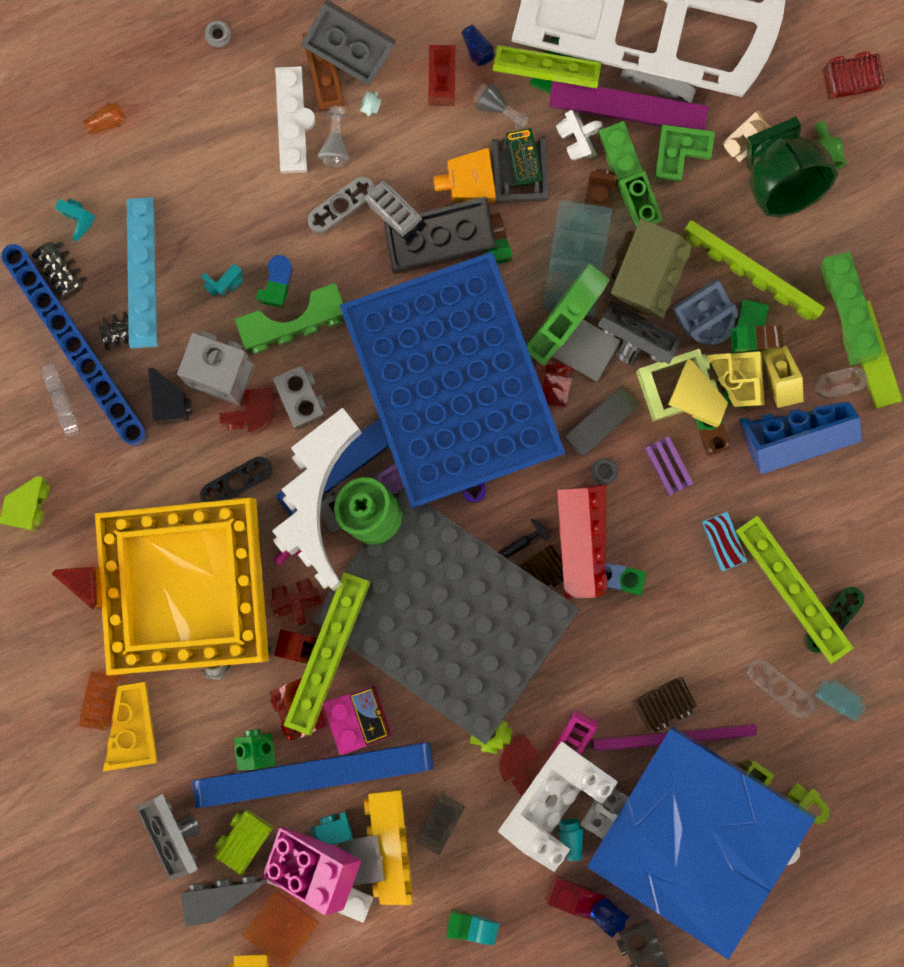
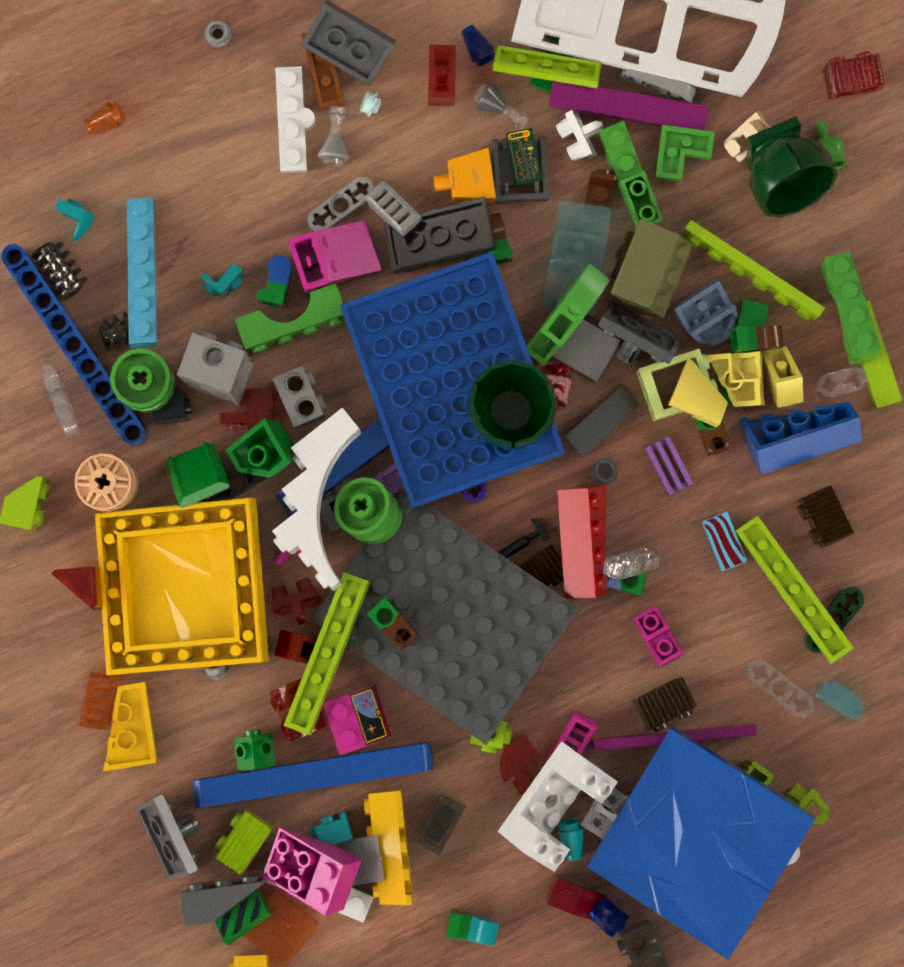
(122, 486): none -> light nougat wheel
(128, 372): none -> bright green wheel
(197, 474): none -> green slope
(243, 917): none -> green tile
(262, 450): none -> green slope
(334, 255): none -> dark pink slope
(392, 623): none -> leg
(512, 404): none -> dark green plate
(631, 563): none -> clear beam
(657, 636): none -> dark pink slope
(825, 517): none -> dark brown brick

